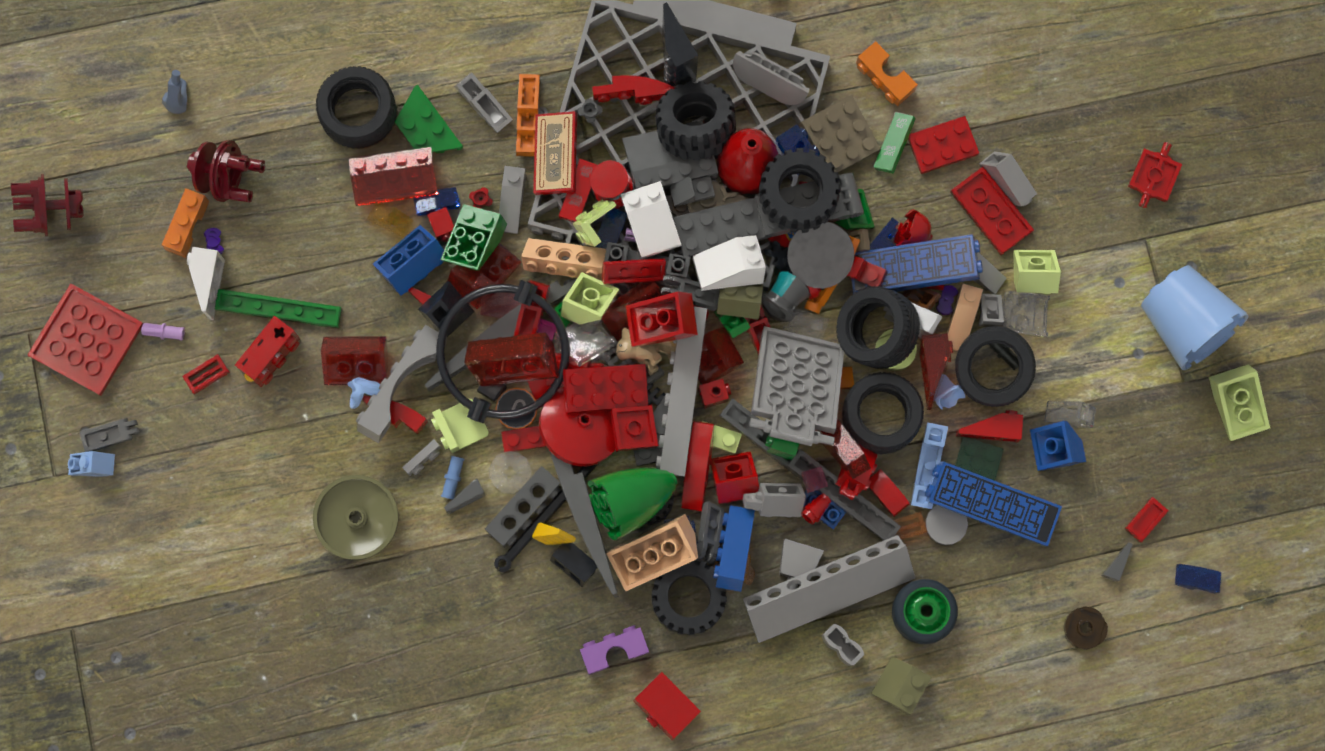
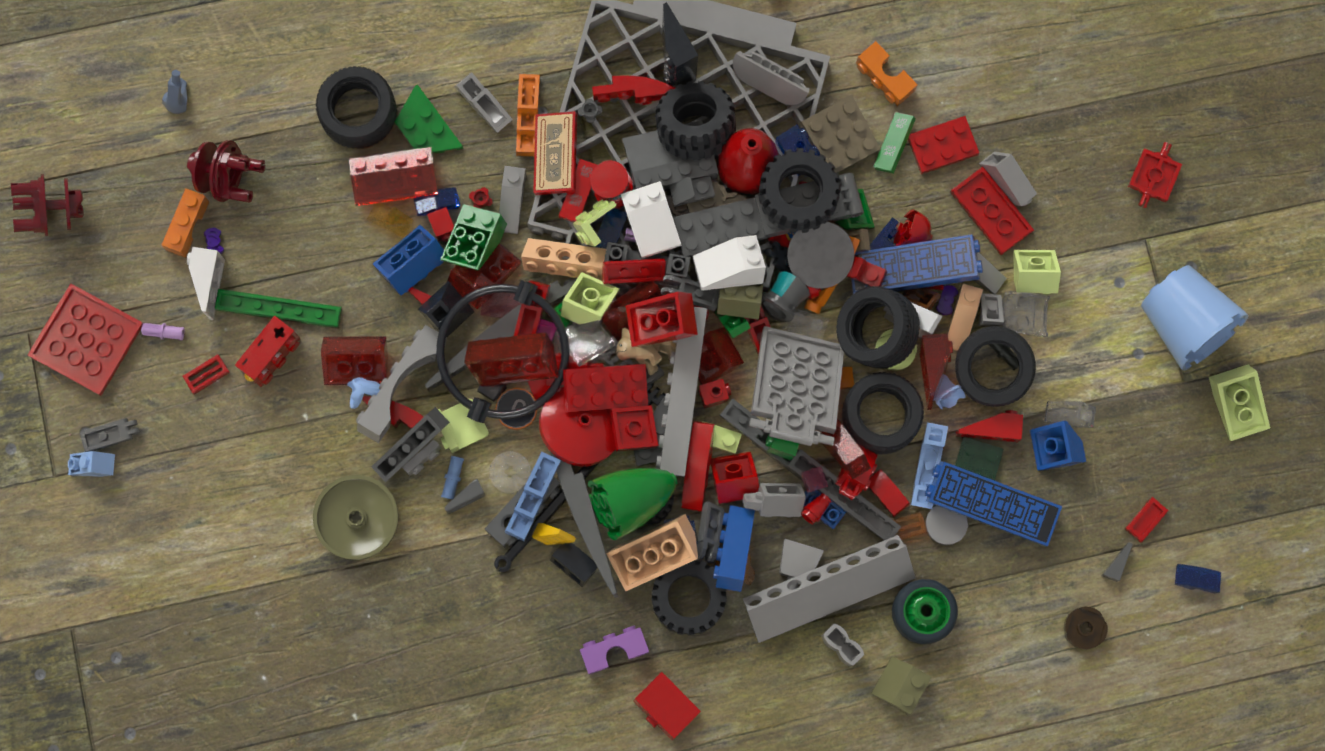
(410, 444): none -> dark grey brick
(522, 439): red plate -> none
(532, 496): none -> medium blue slope

